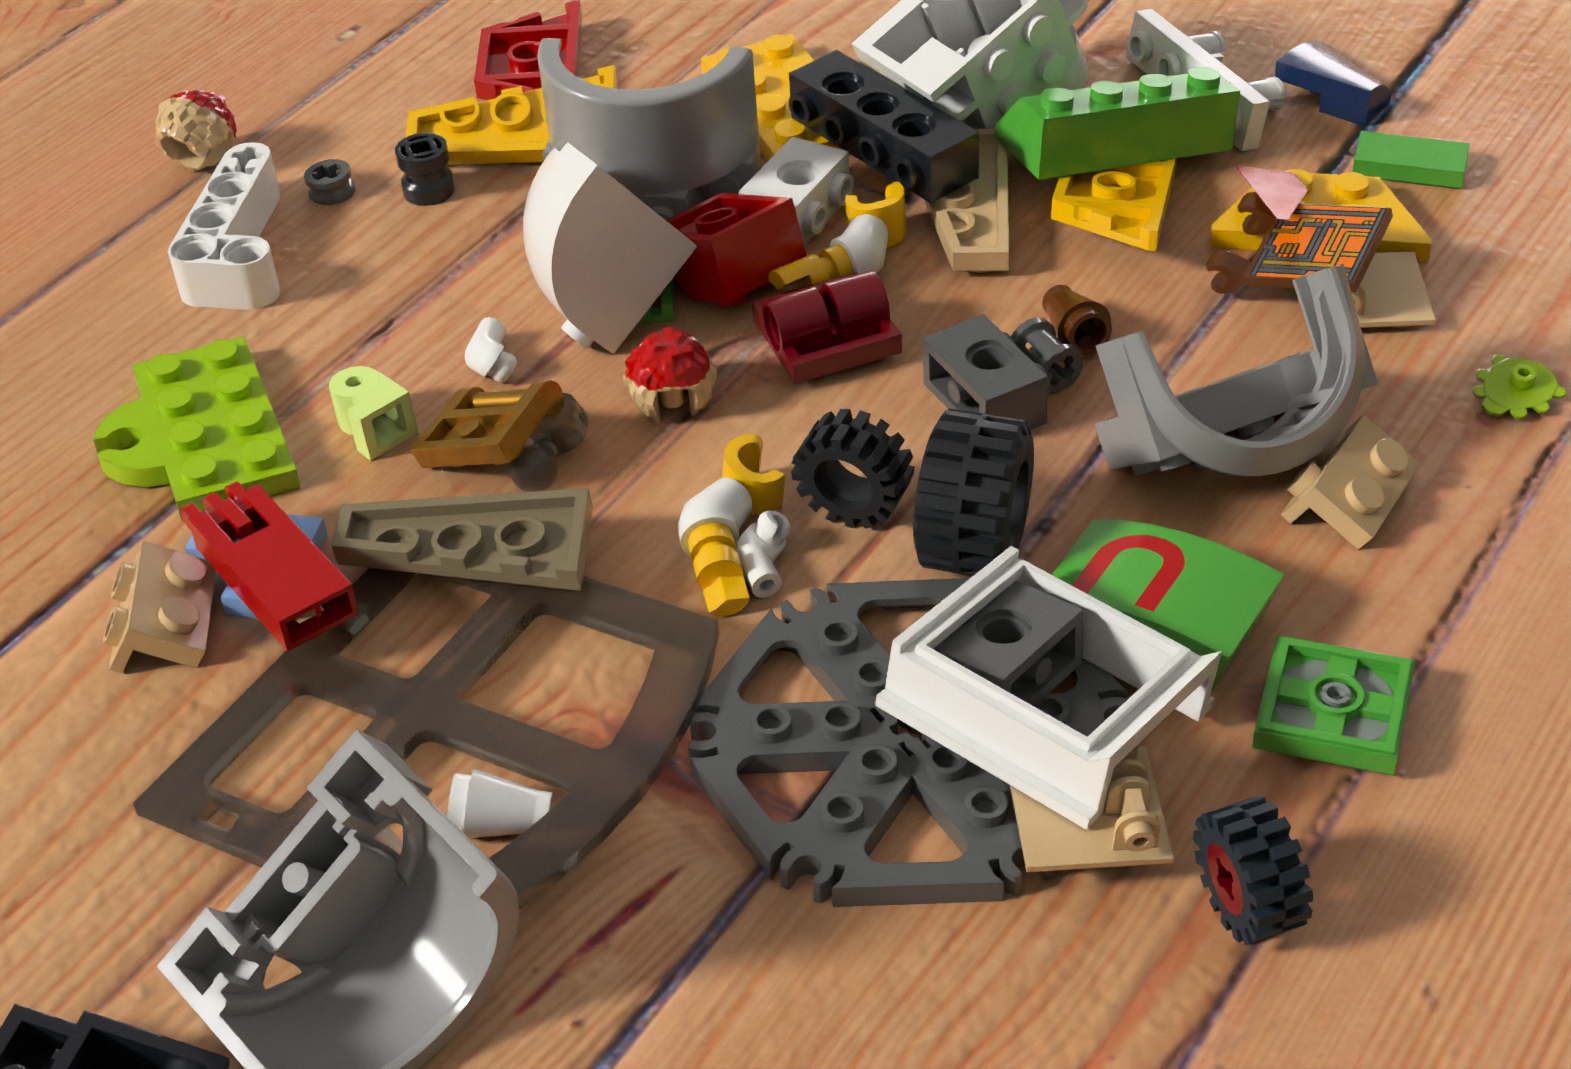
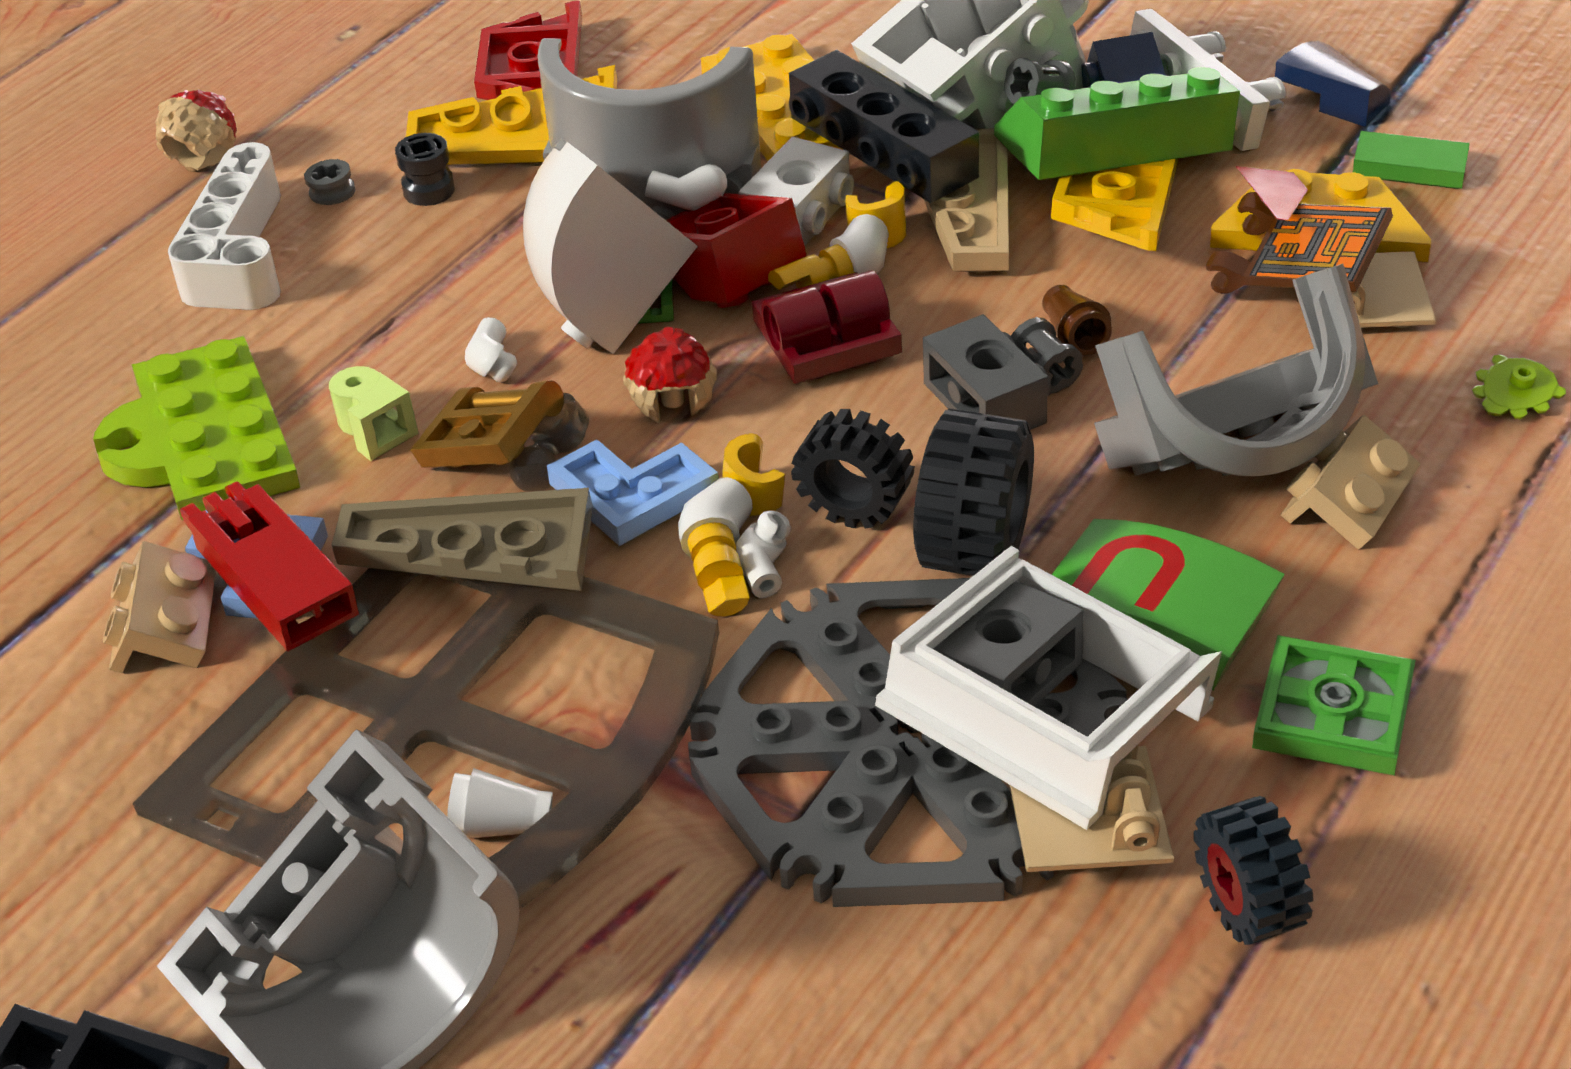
(633, 499): none -> light blue plate
(690, 190): none -> white arm
(1036, 77): none -> dark grey bush
(1122, 59): none -> dark blue brick

